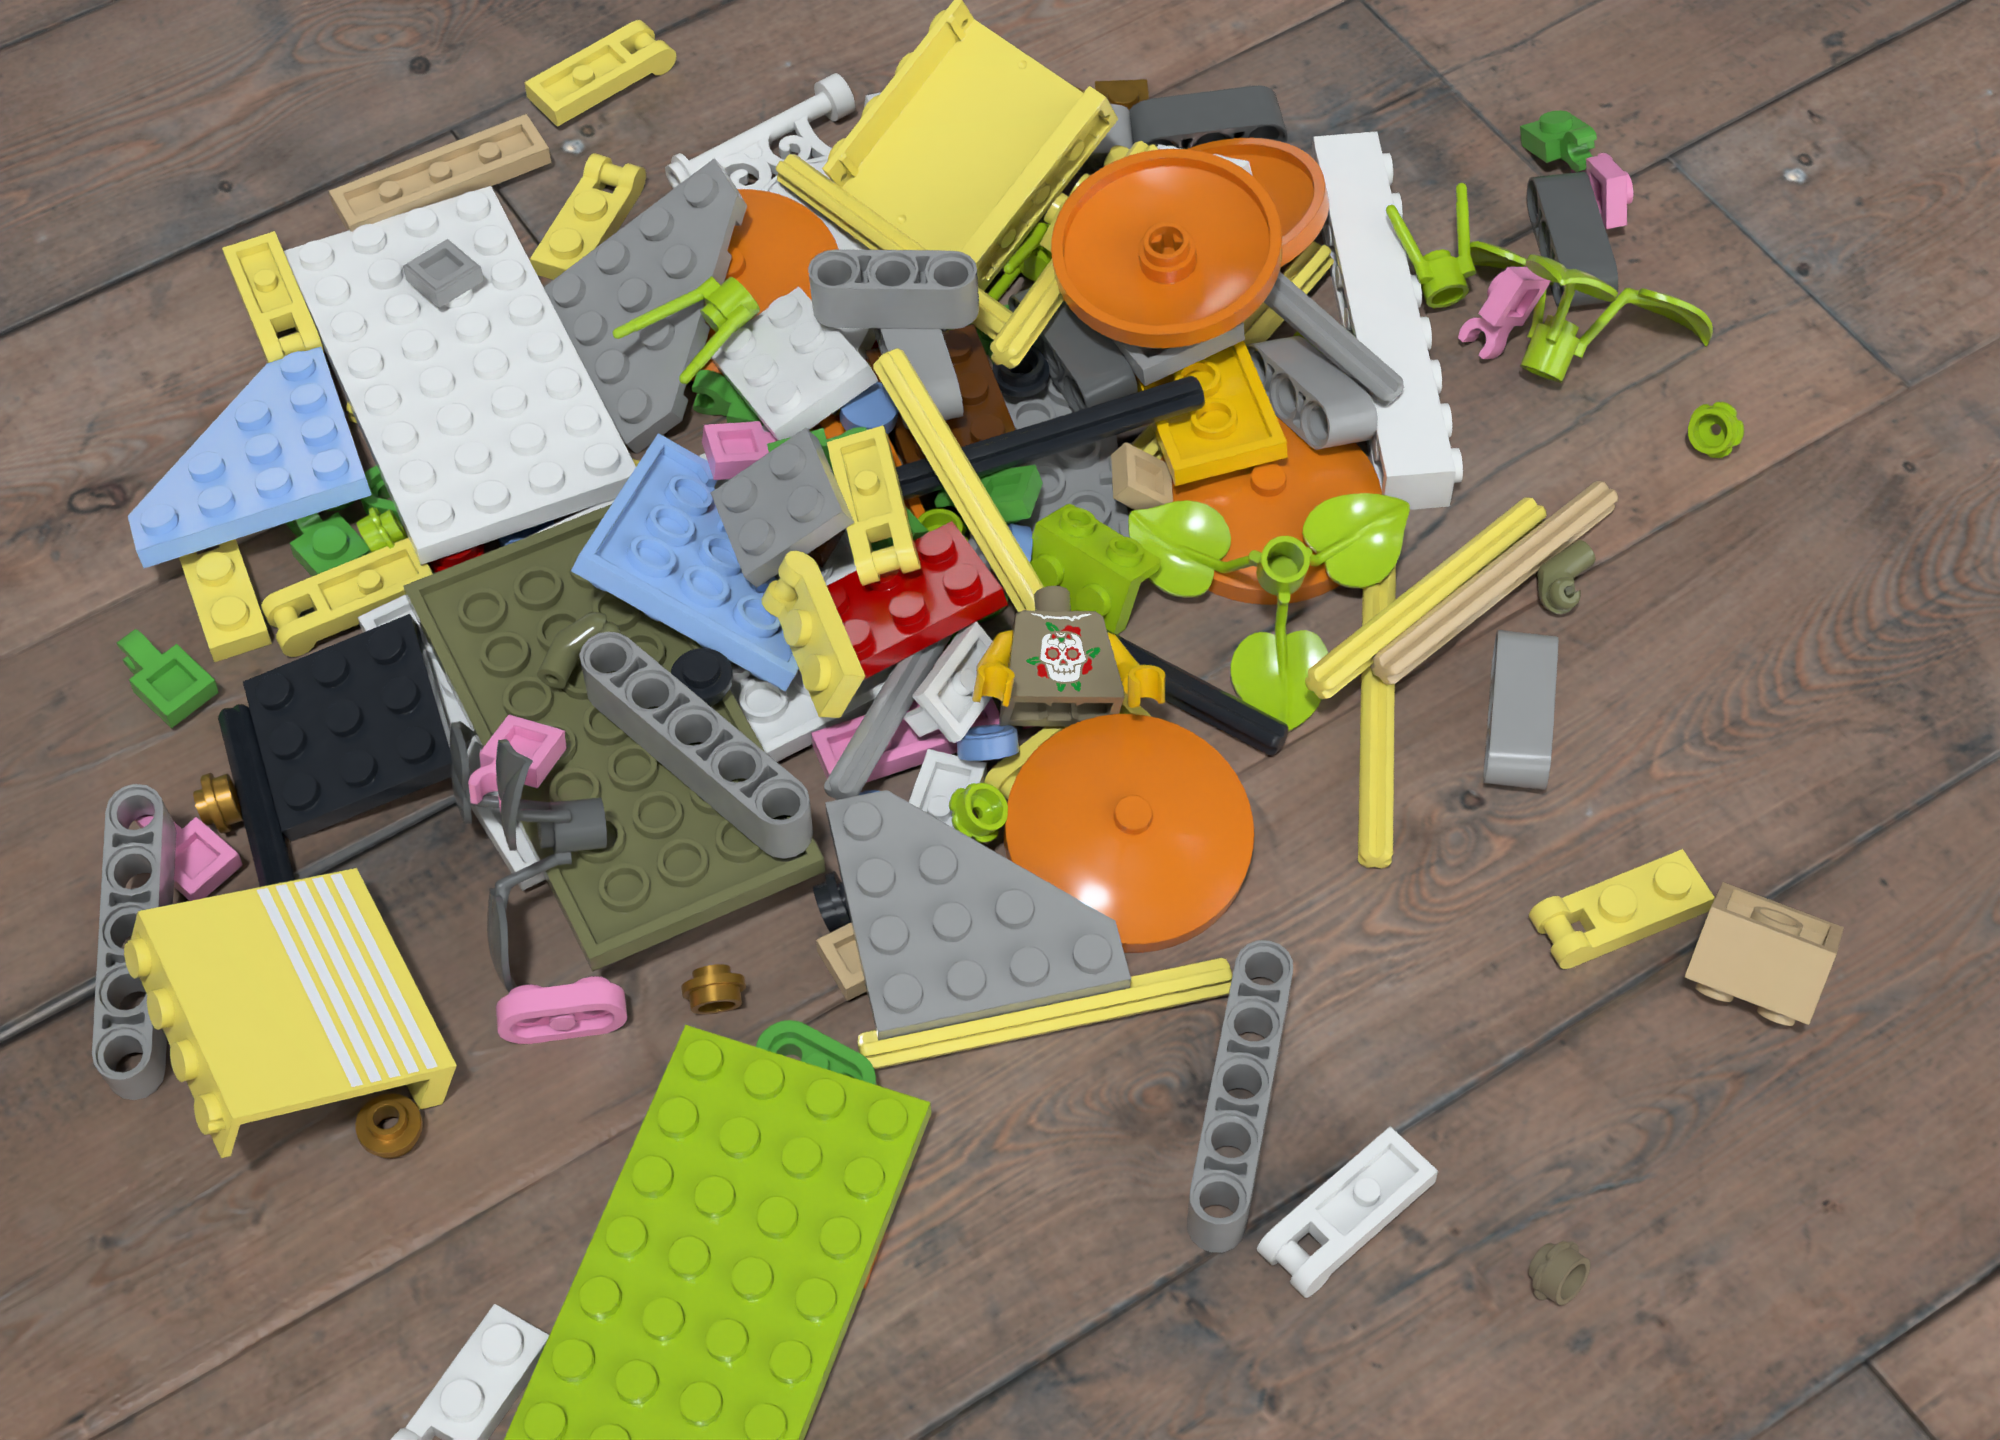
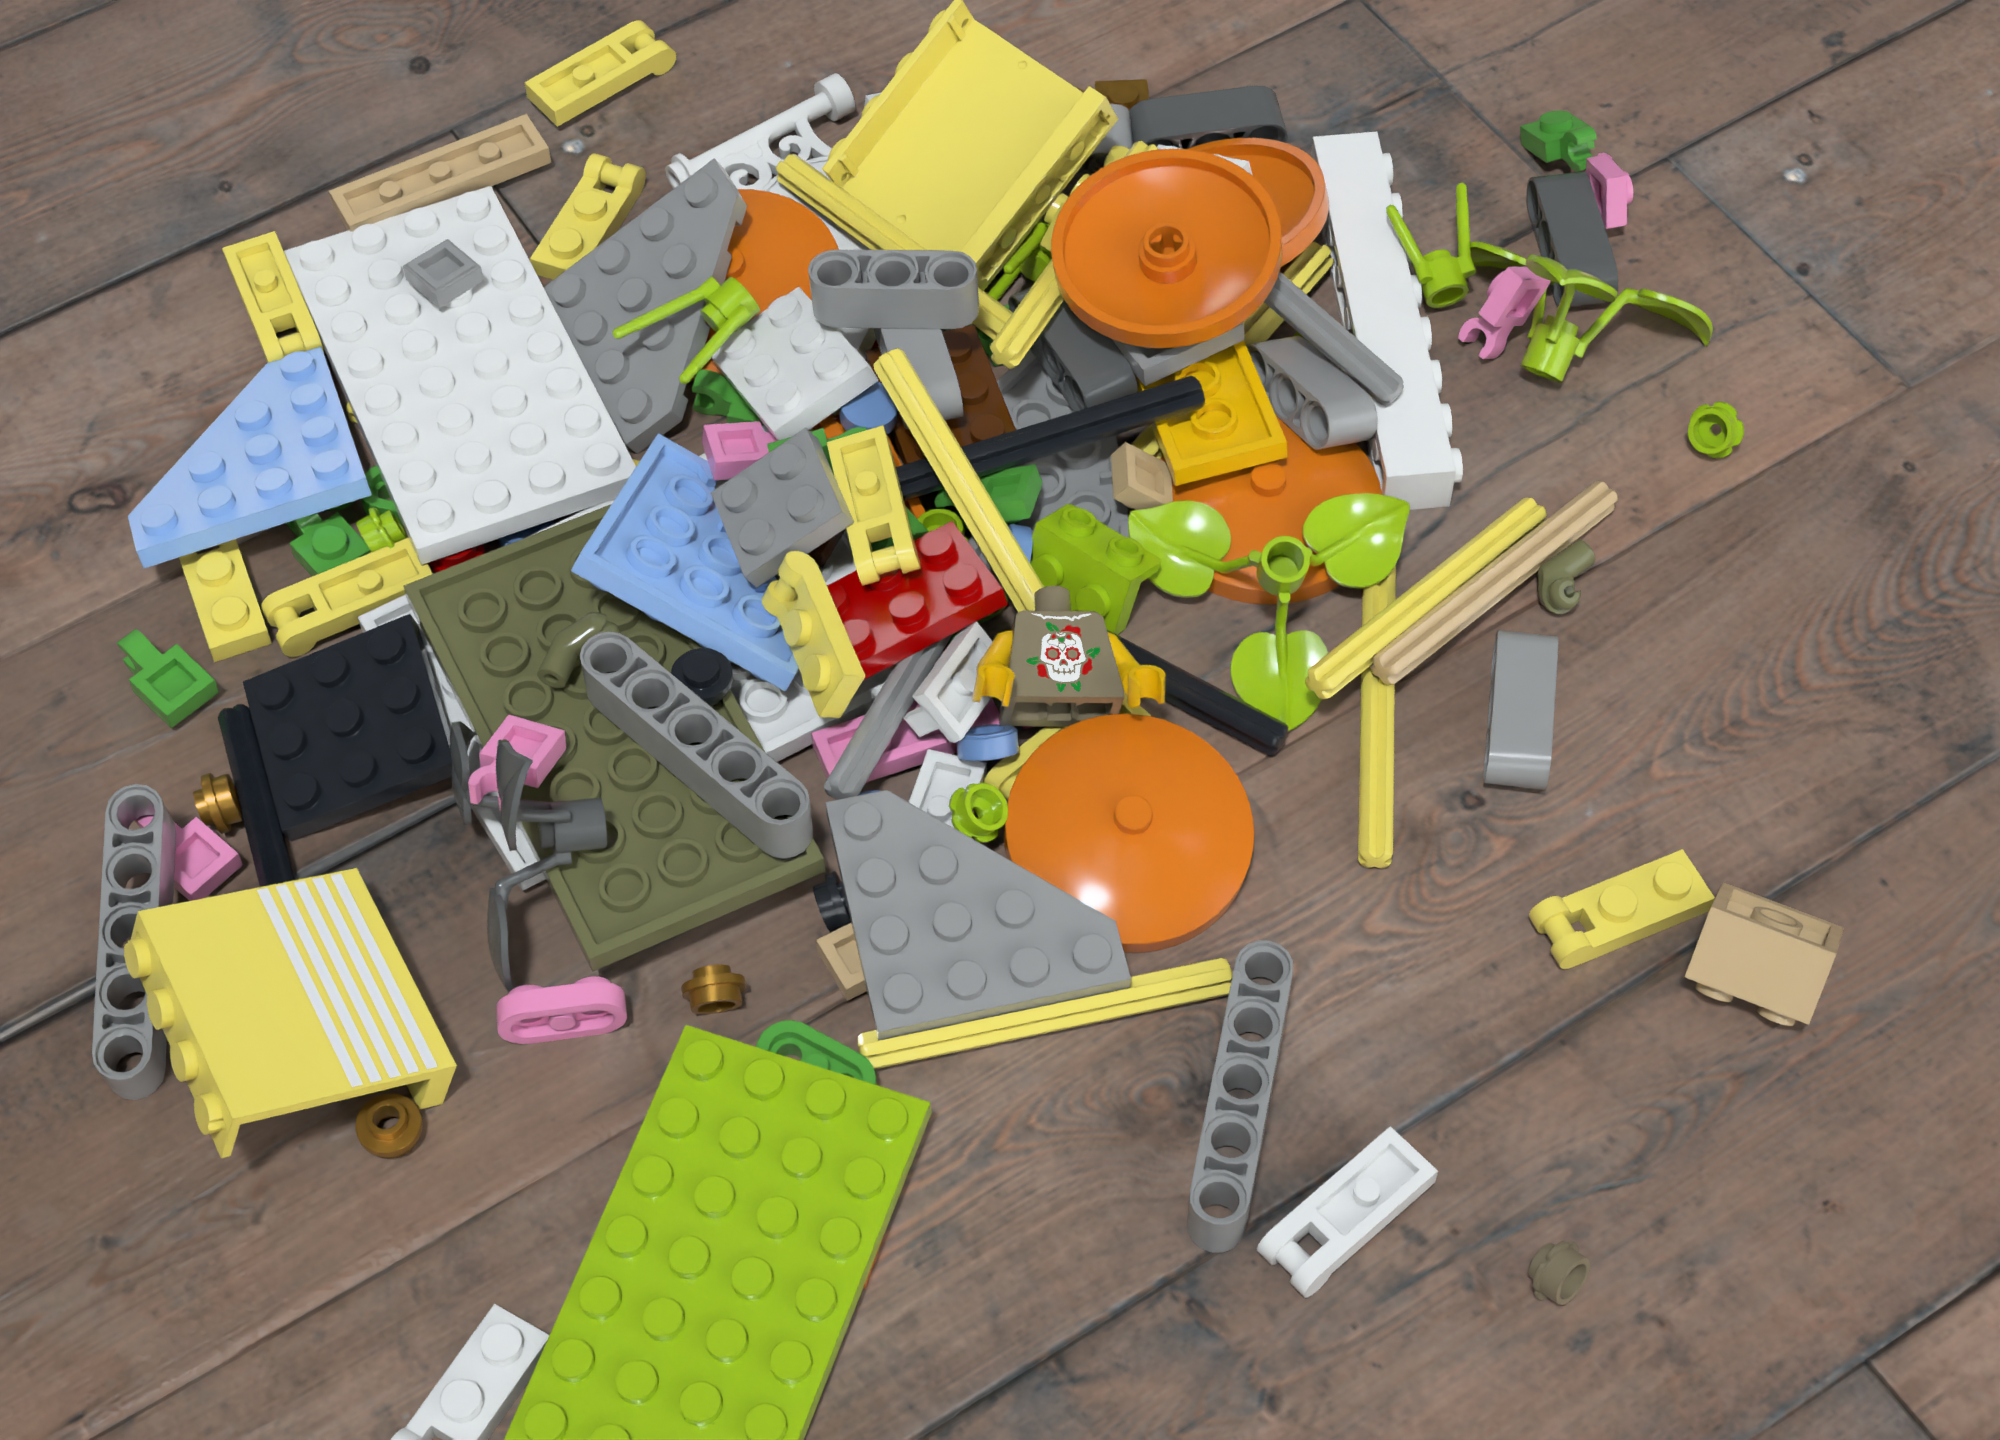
(1024, 385): black plate -> none

